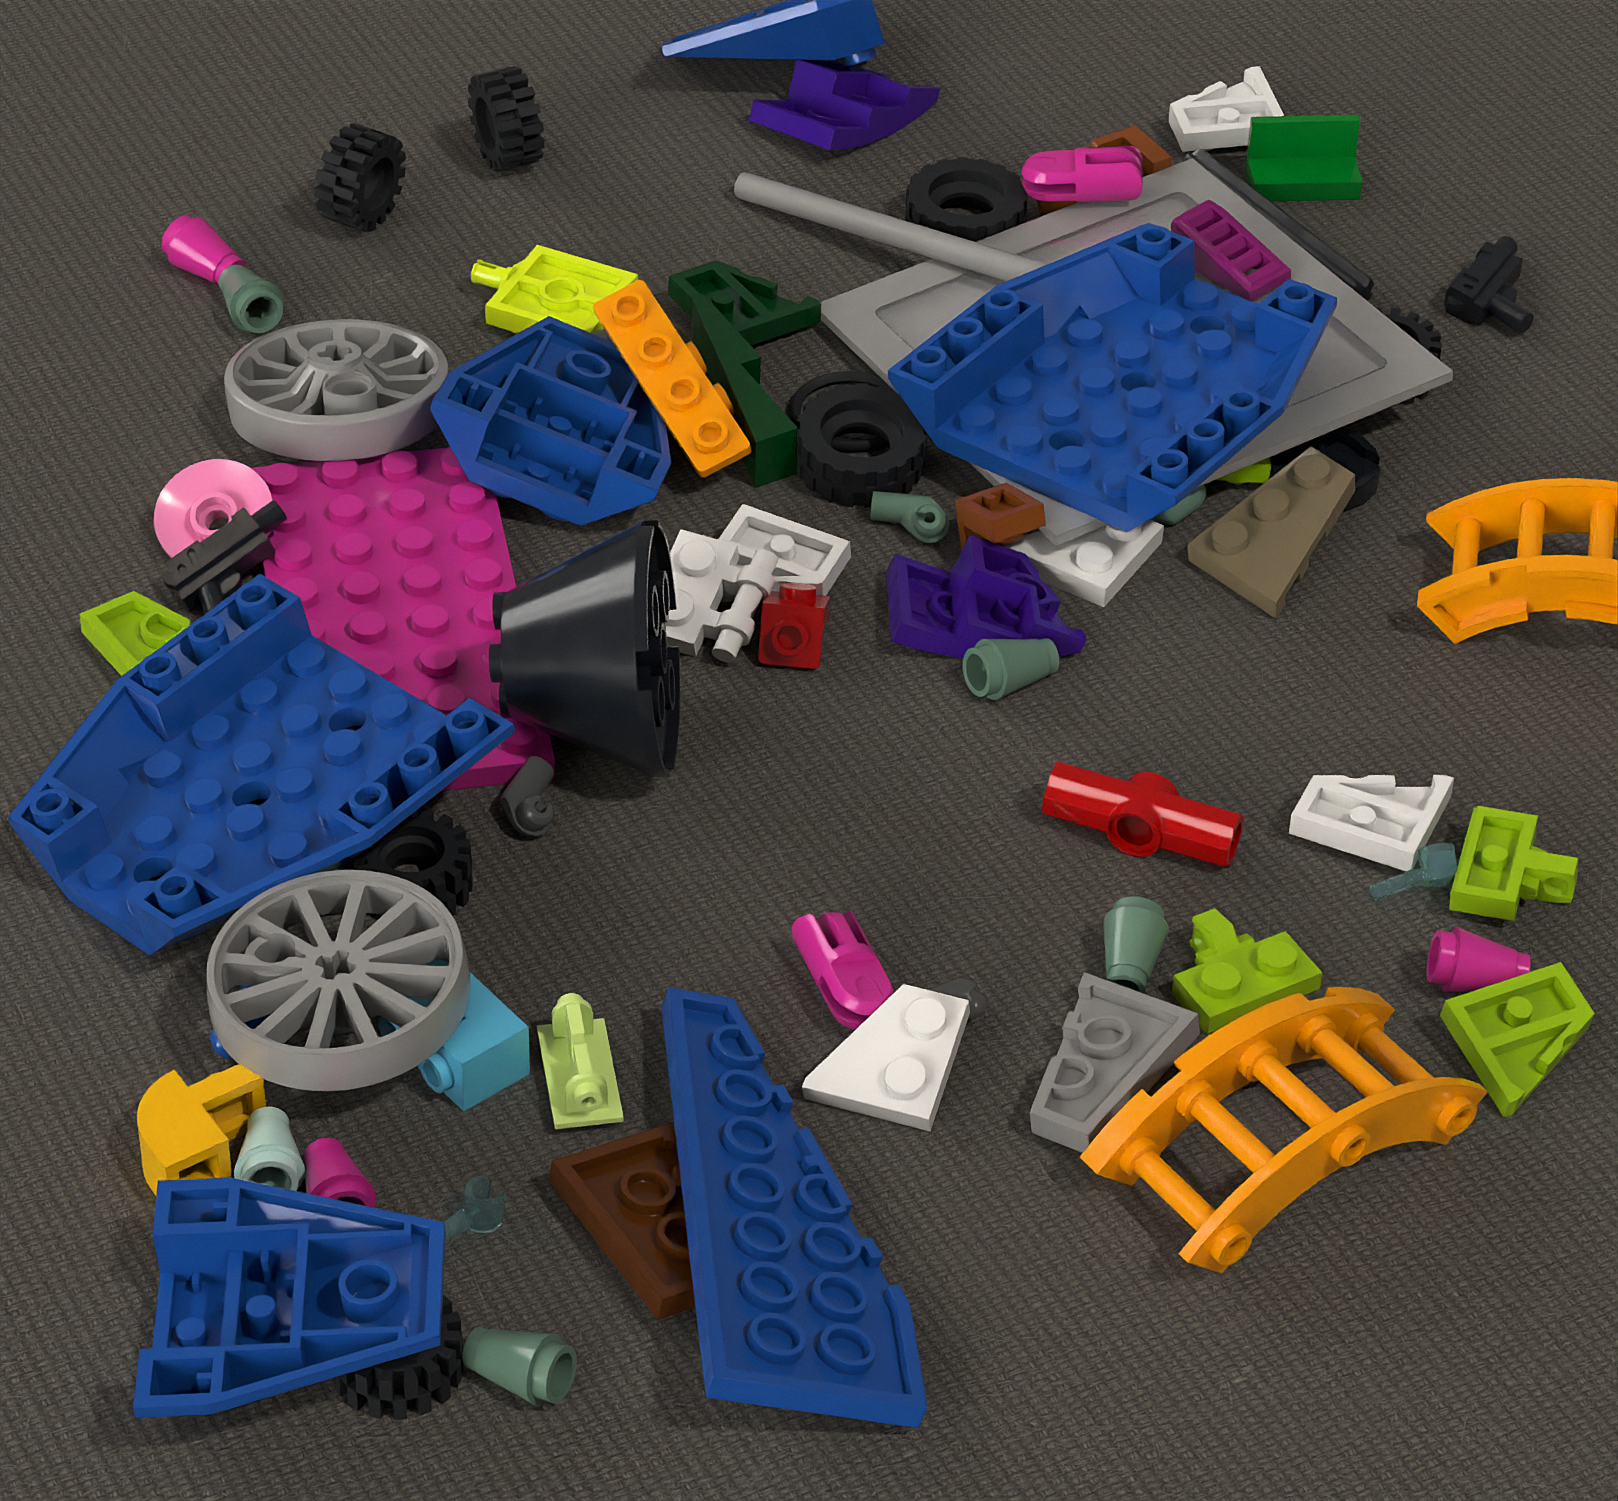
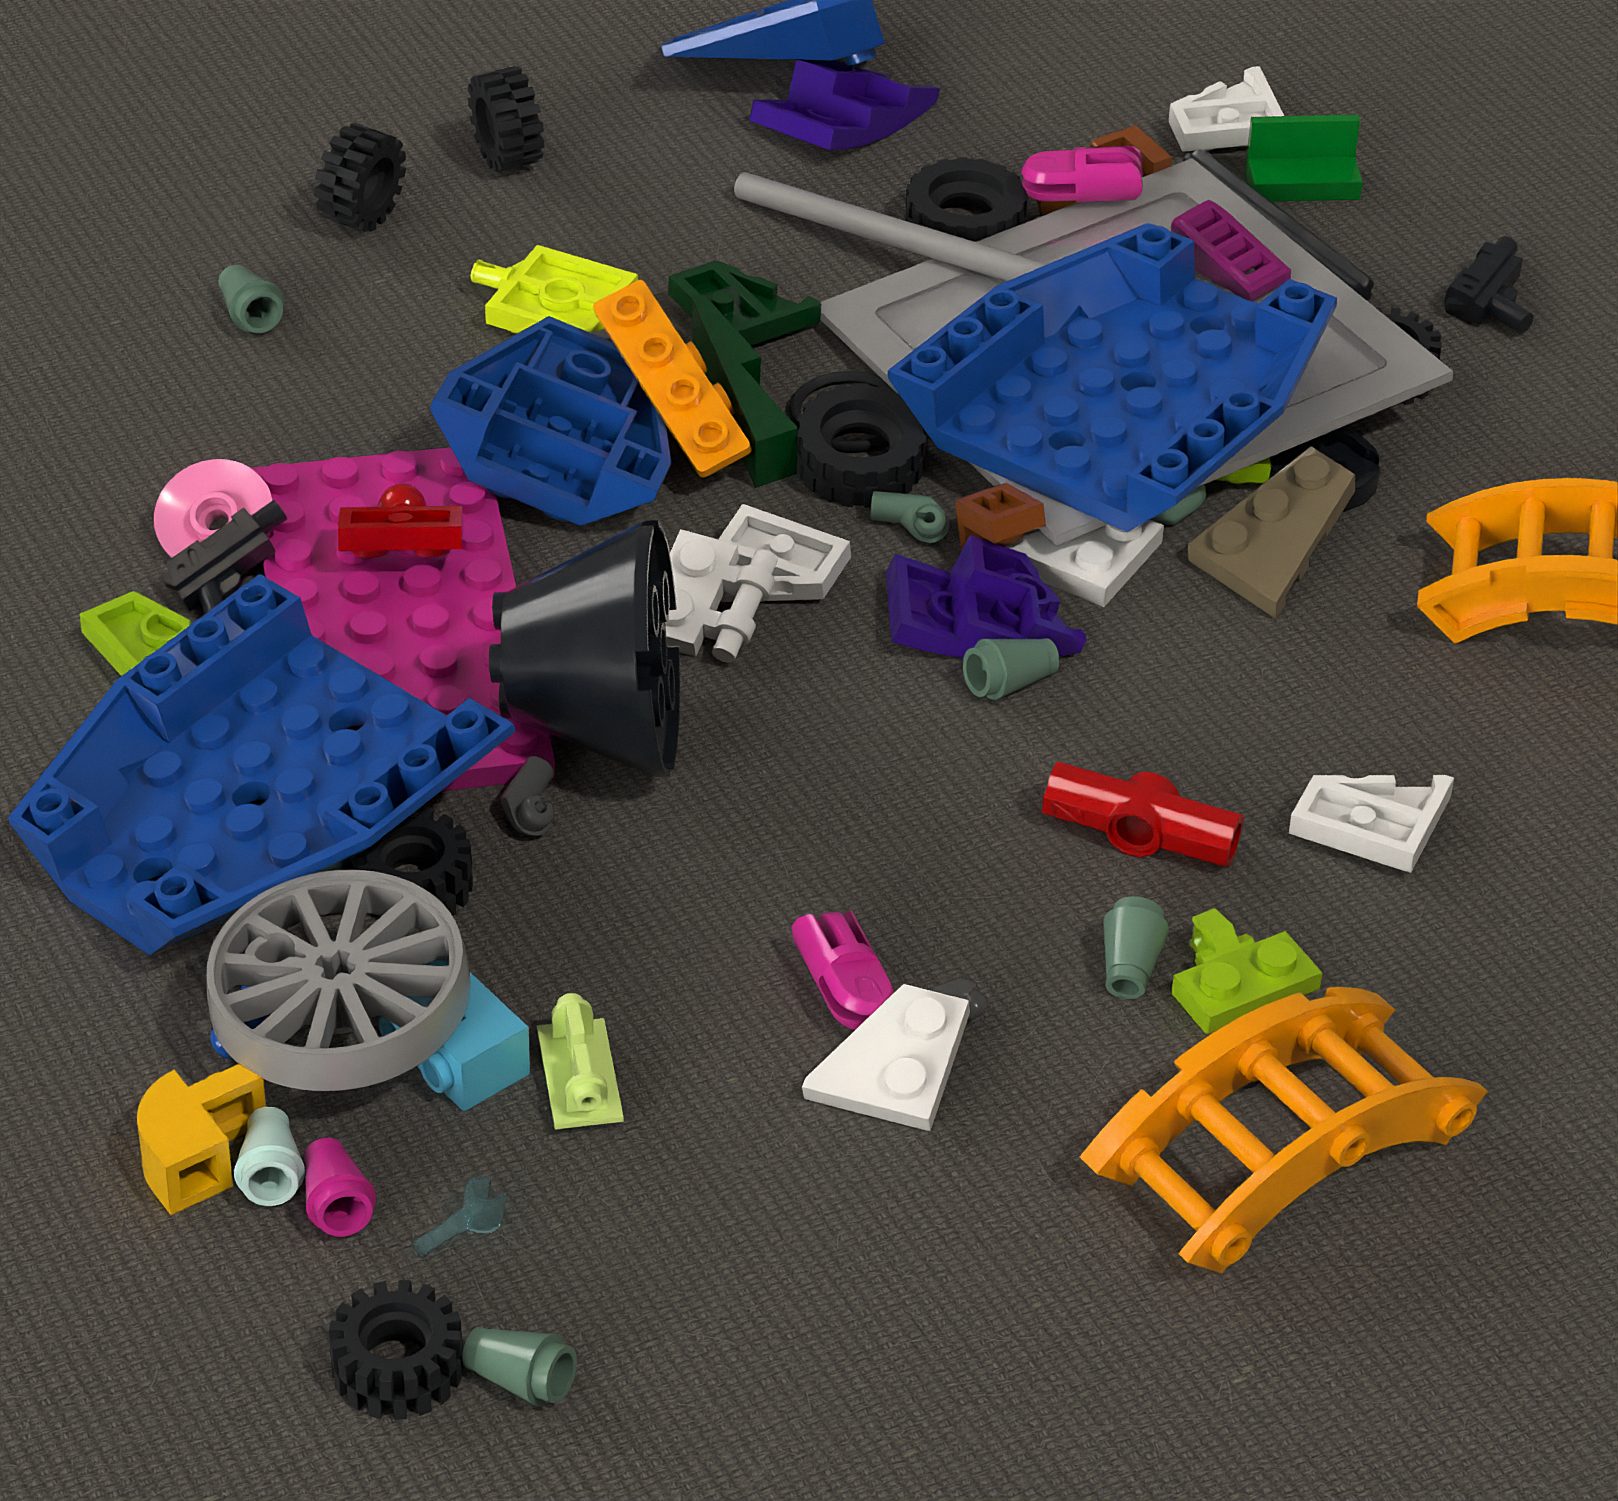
(198, 248): dark pink cone -> none
(280, 1293): blue wedge -> none
(335, 389): light grey piece -> none
(400, 524): none -> red plate
(635, 1212): reddish brown wing -> none
(777, 1267): blue wing -> none
(793, 626): red bracket -> none
(1107, 1055): light grey wing -> none
(1436, 871): clear light blue hand -> none
(1471, 962): dark pink cone -> none
(1504, 864): lime hinge -> none
(1518, 1030): lime wing -> none

